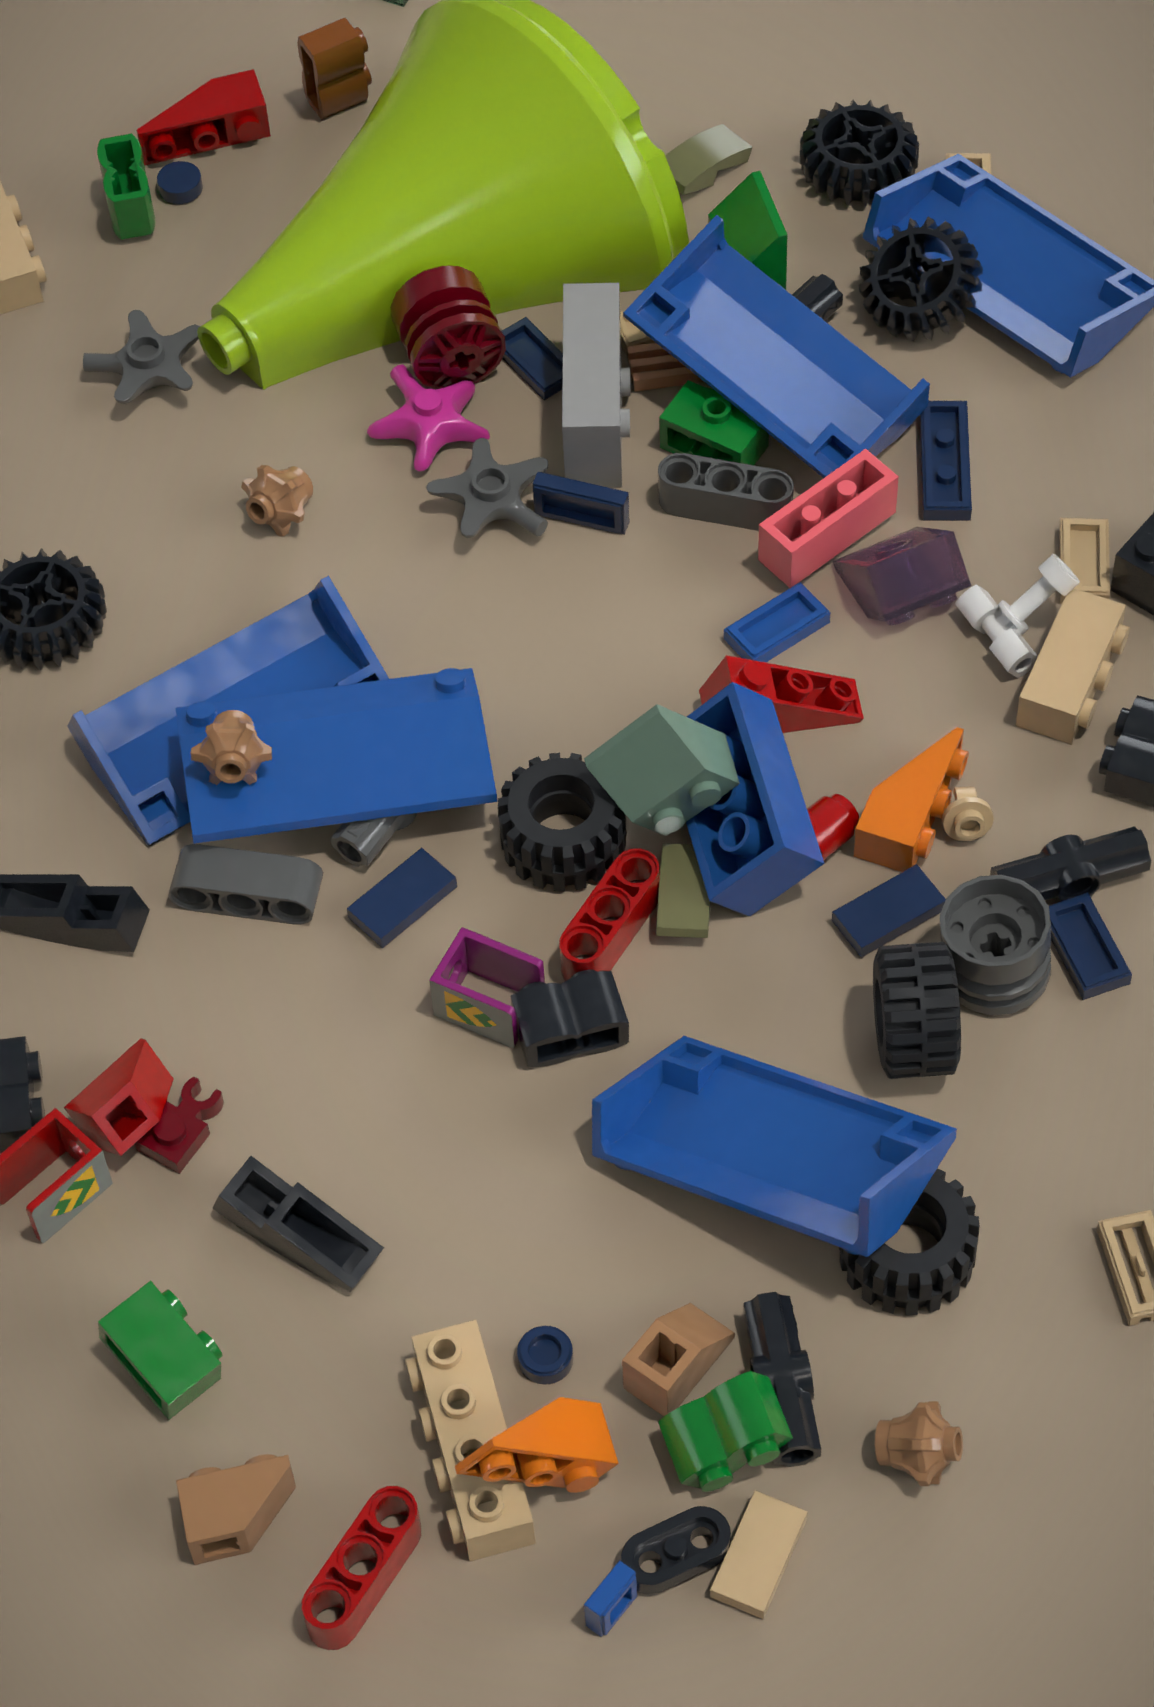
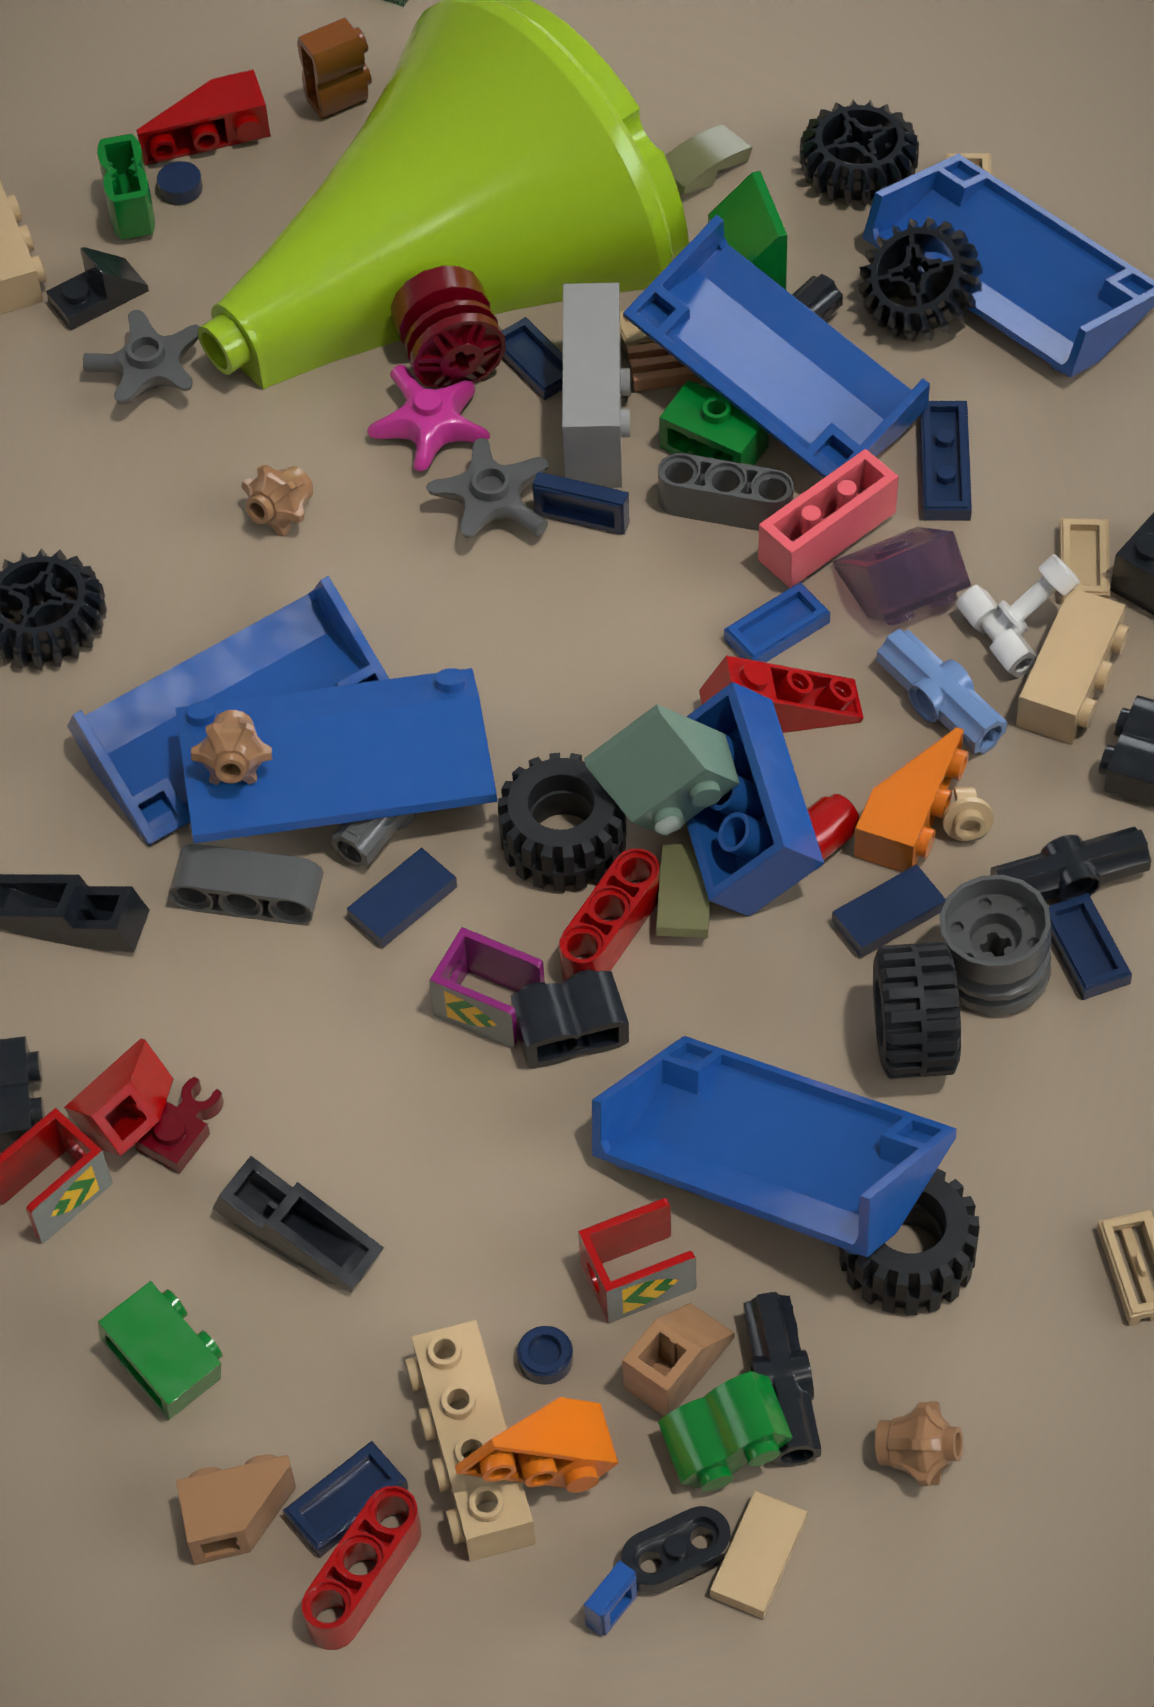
(101, 288): none -> black slope
(334, 1502): none -> dark blue tile
(644, 1287): none -> red piece
(941, 690): none -> medium blue piece

